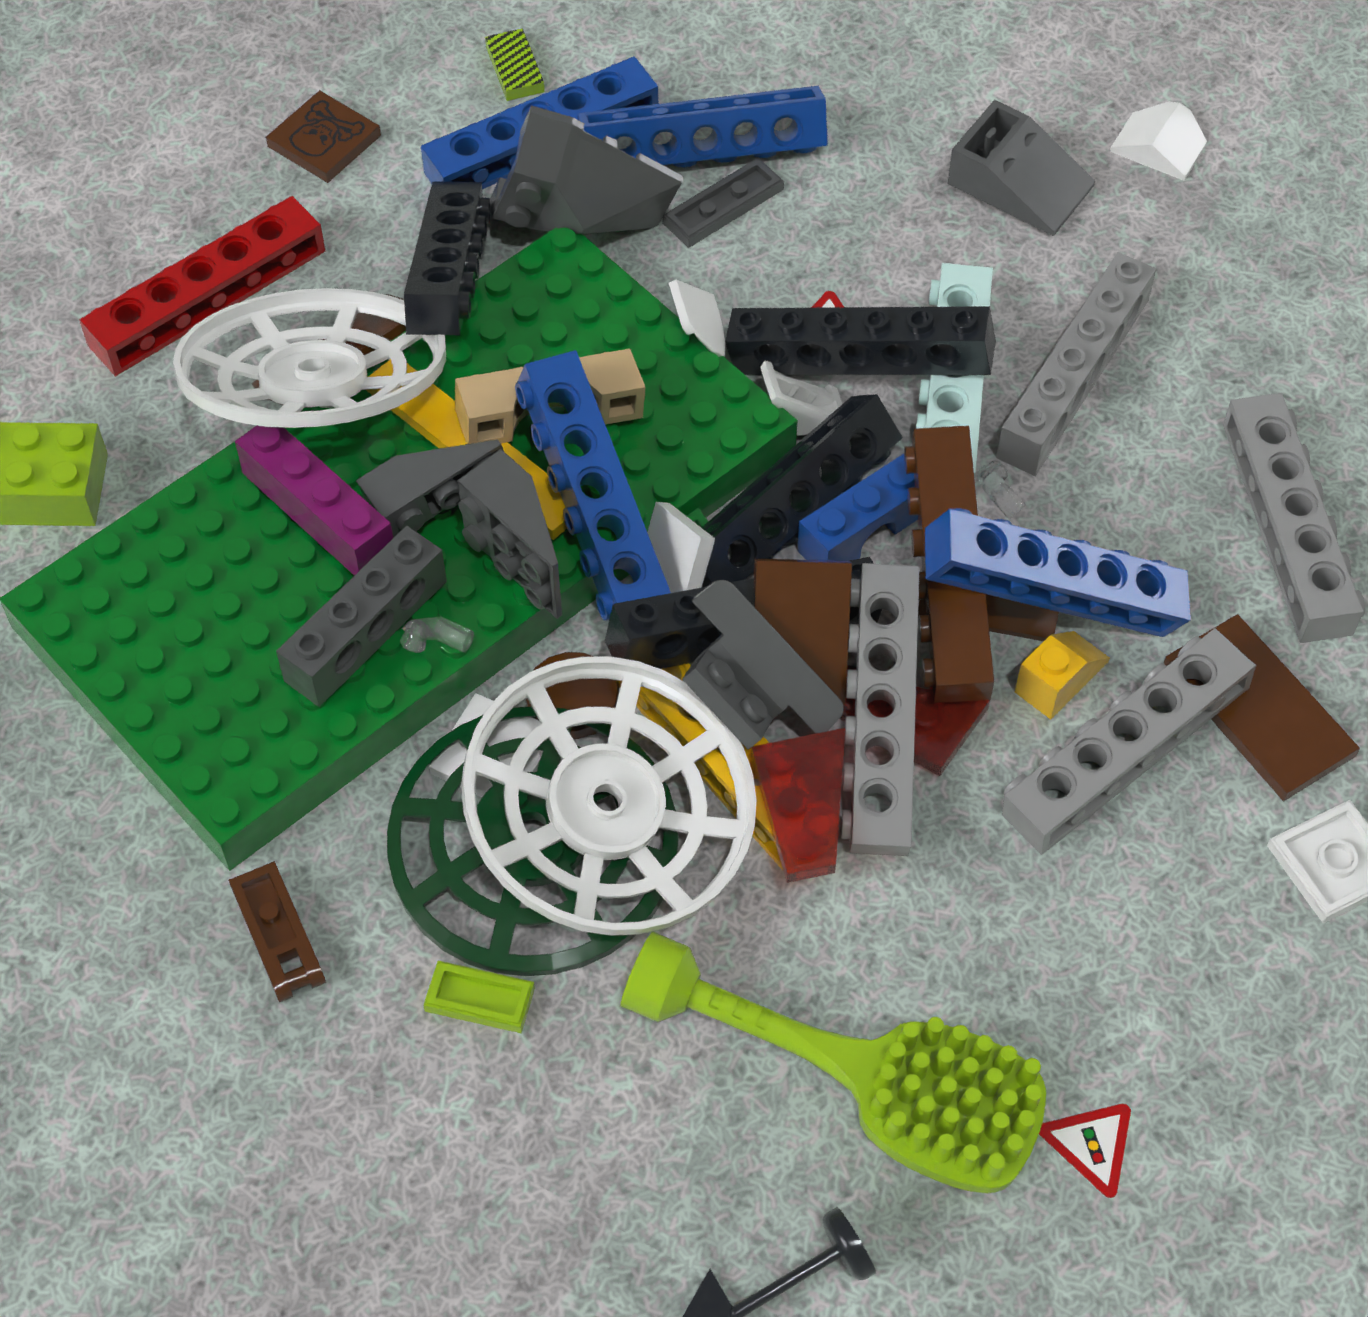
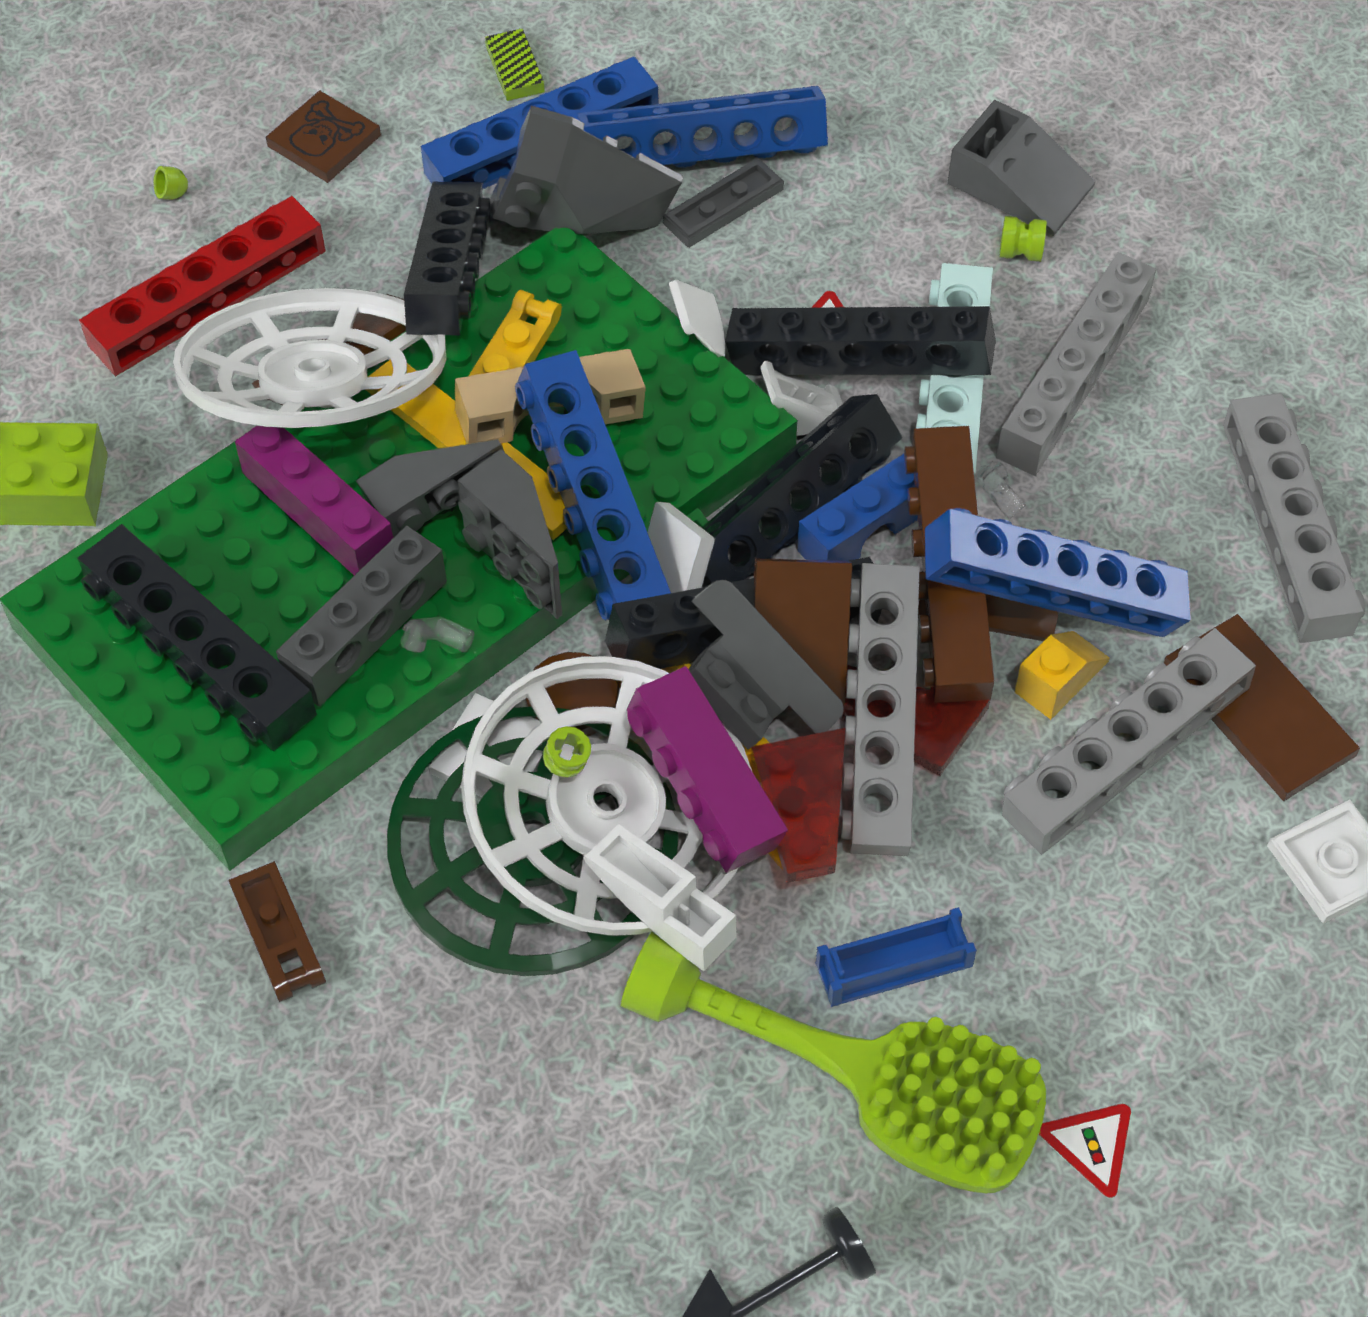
(124, 560): none -> black brick
(169, 183): none -> lime hinge
(479, 996): lime tile -> none
(517, 340): none -> yellow plate
(552, 757): none -> lime bush
(663, 896): none -> white slope
(705, 770): none -> magenta brick
(894, 959): none -> blue container
(1023, 238): none -> lime wheel
(1162, 139): white slope -> none

